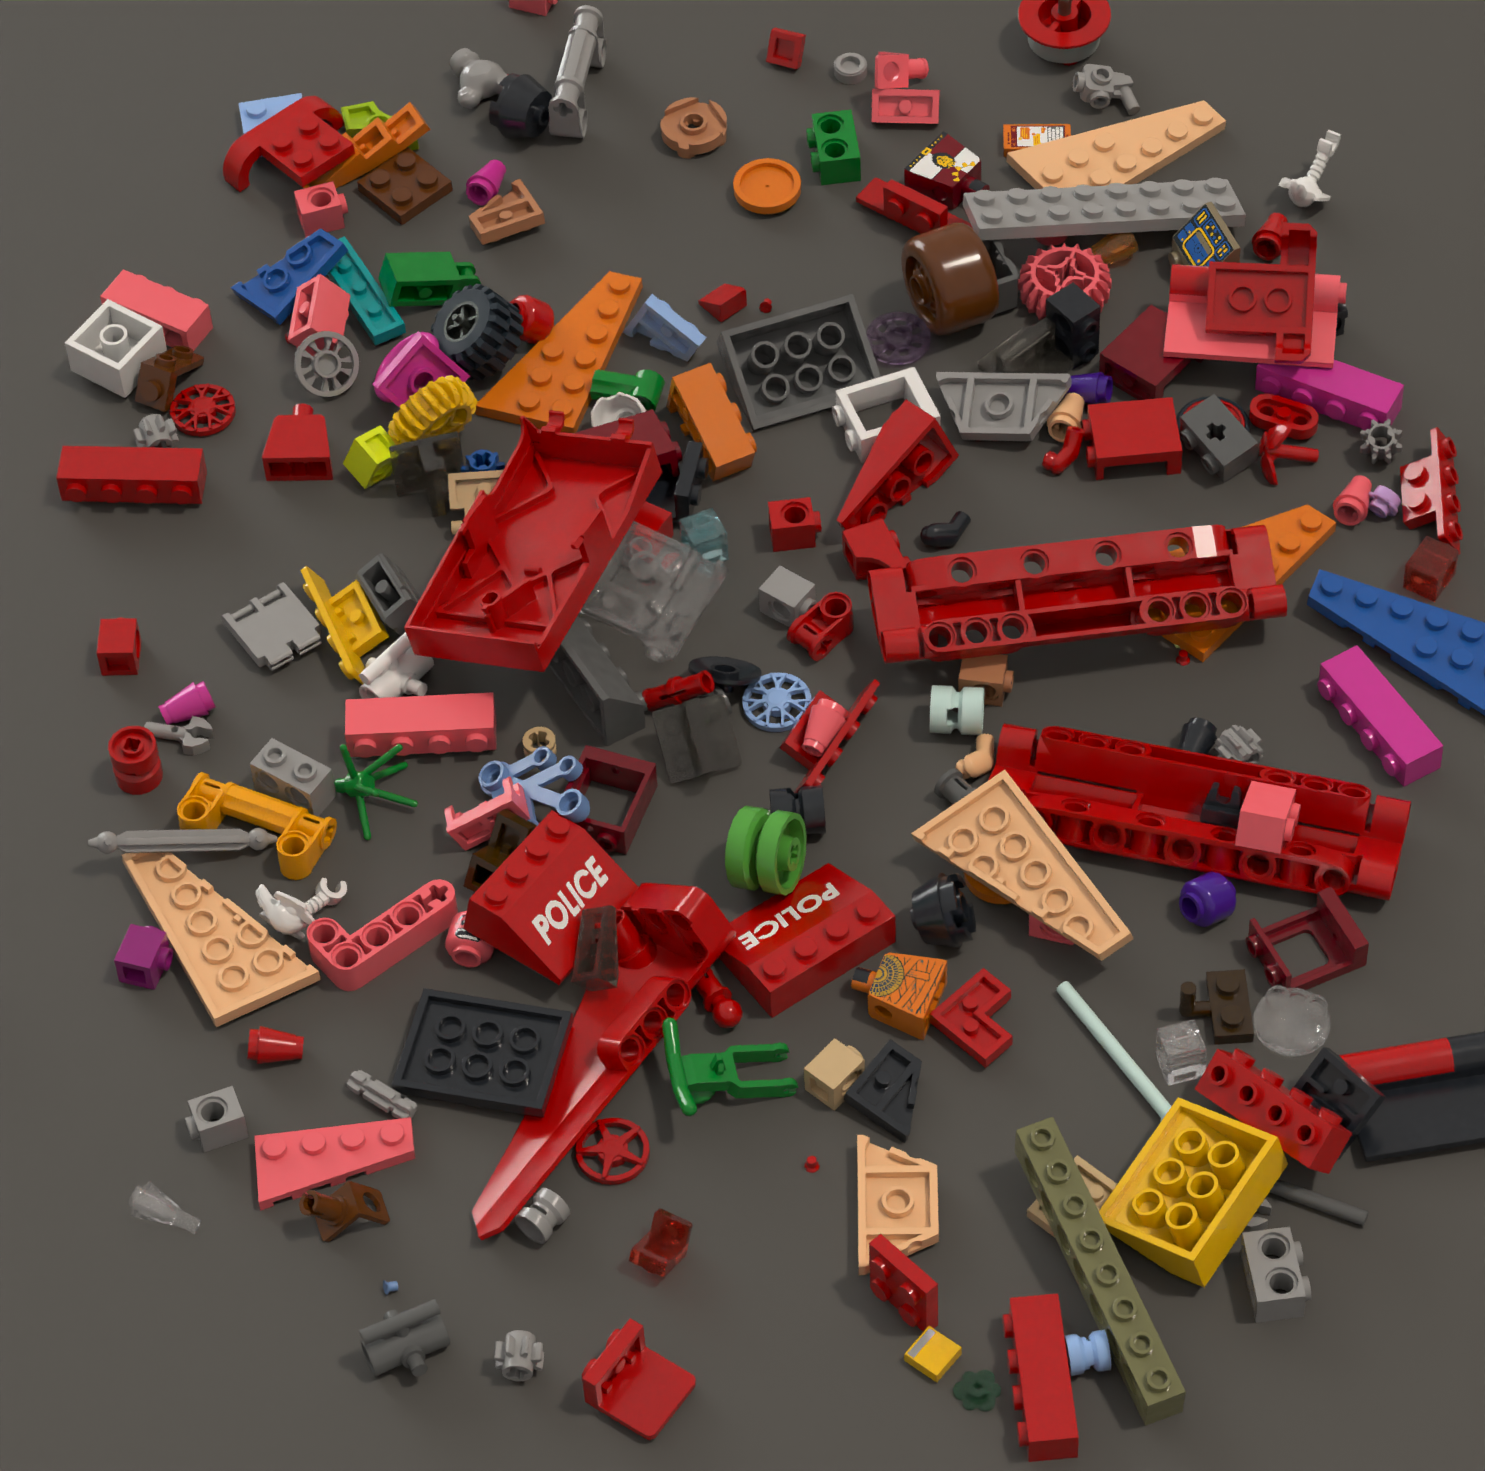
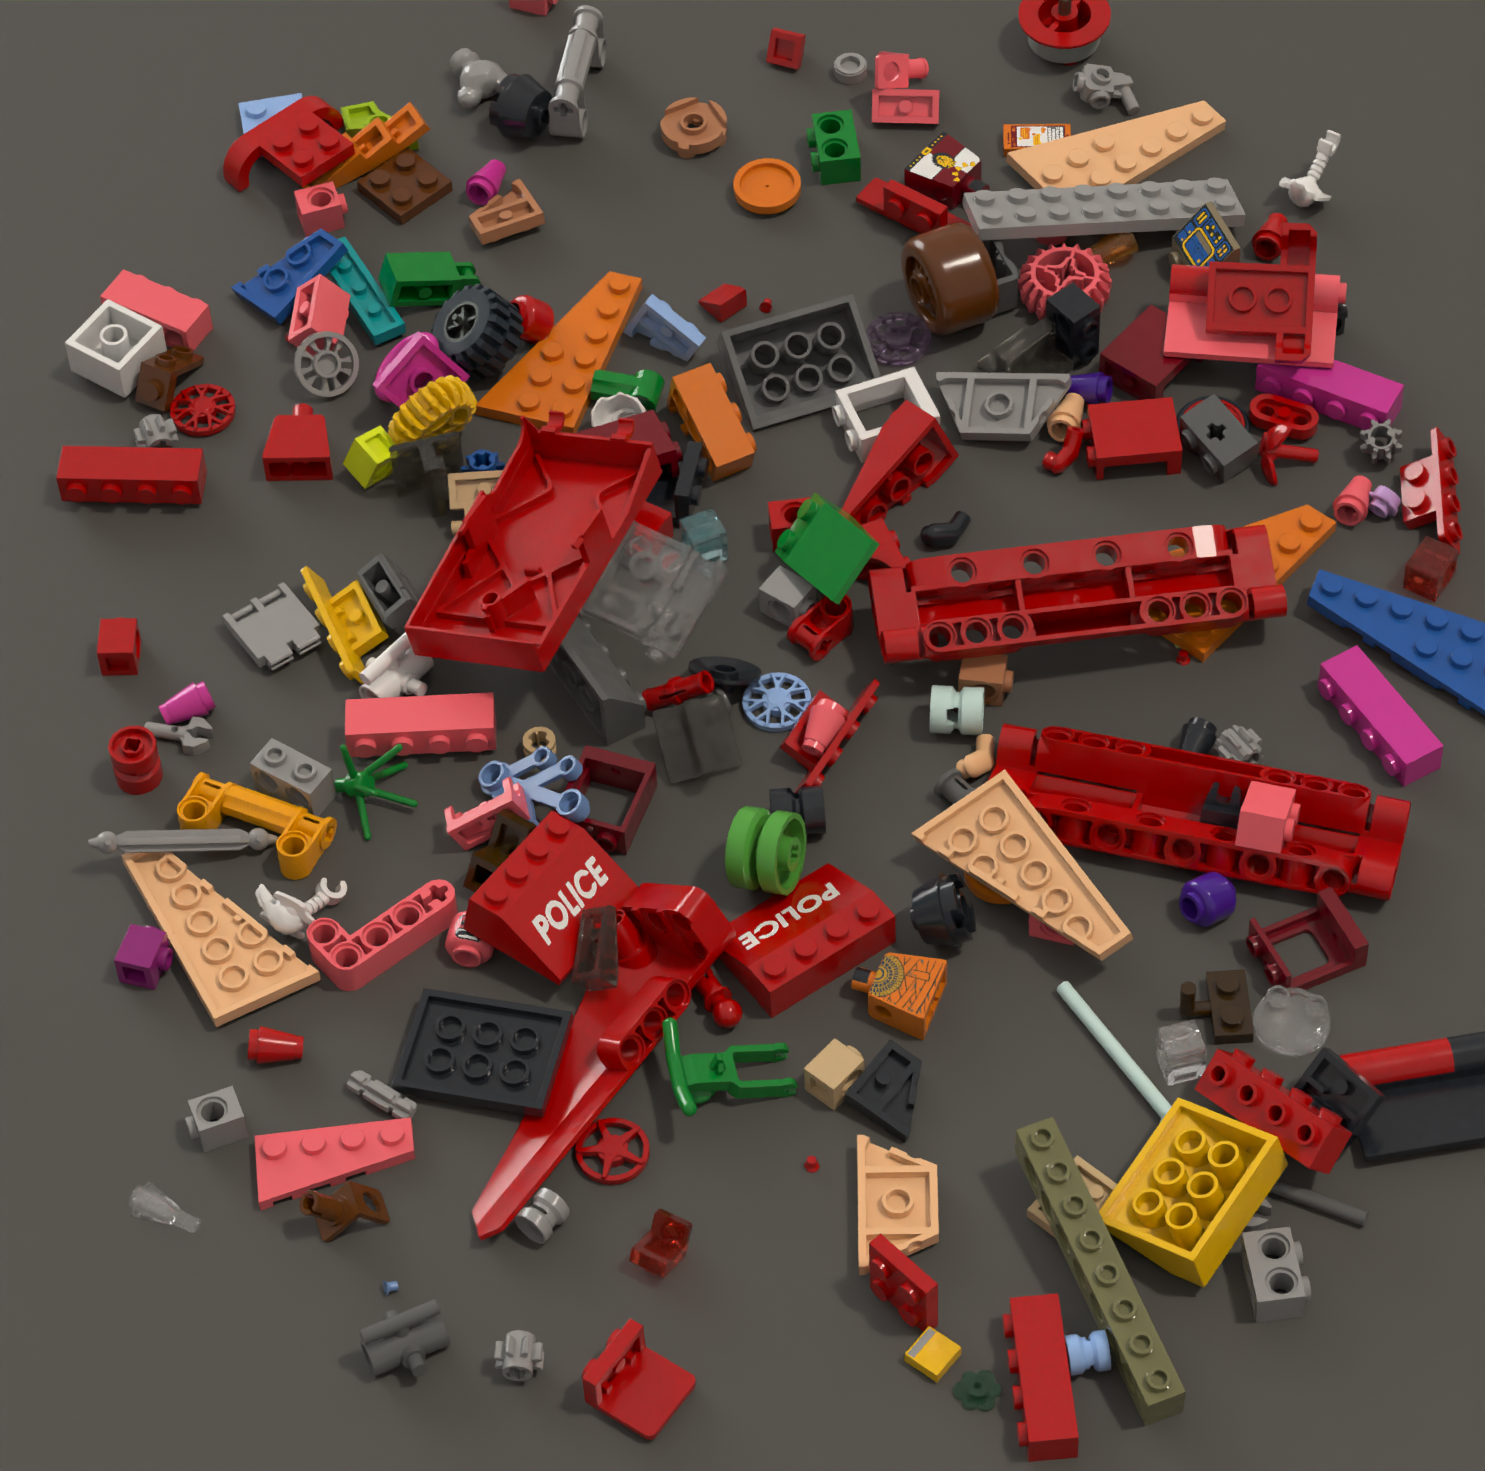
(826, 547): none -> green slope
(967, 1019): red plate -> none

